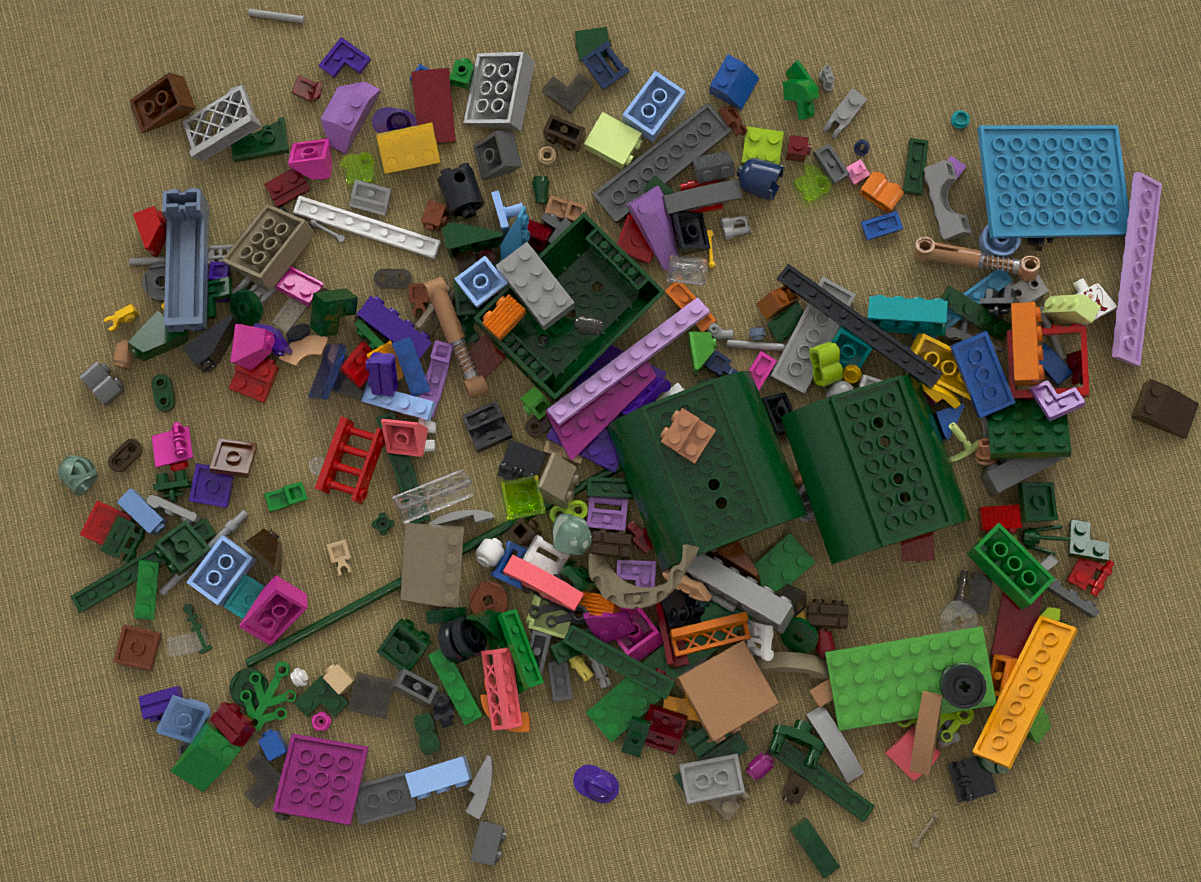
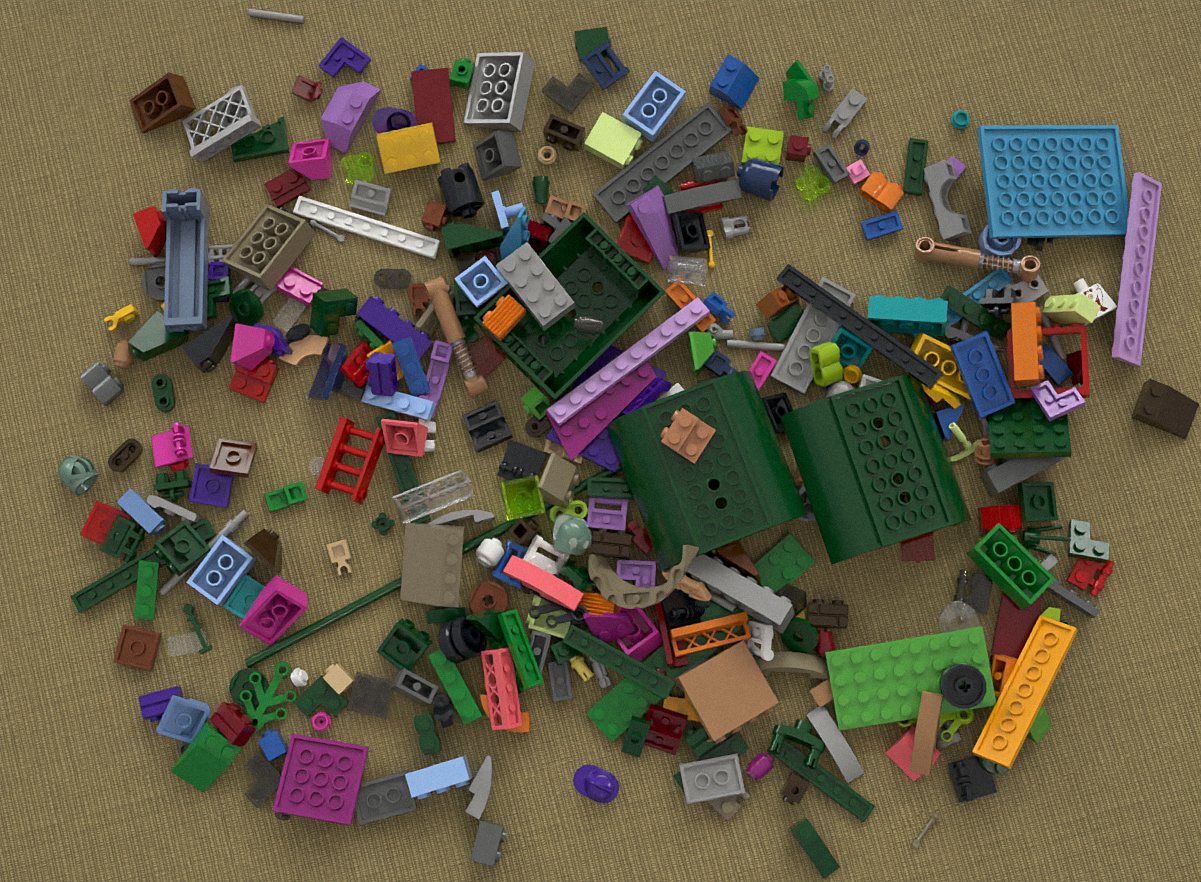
(718, 306): none -> blue plate

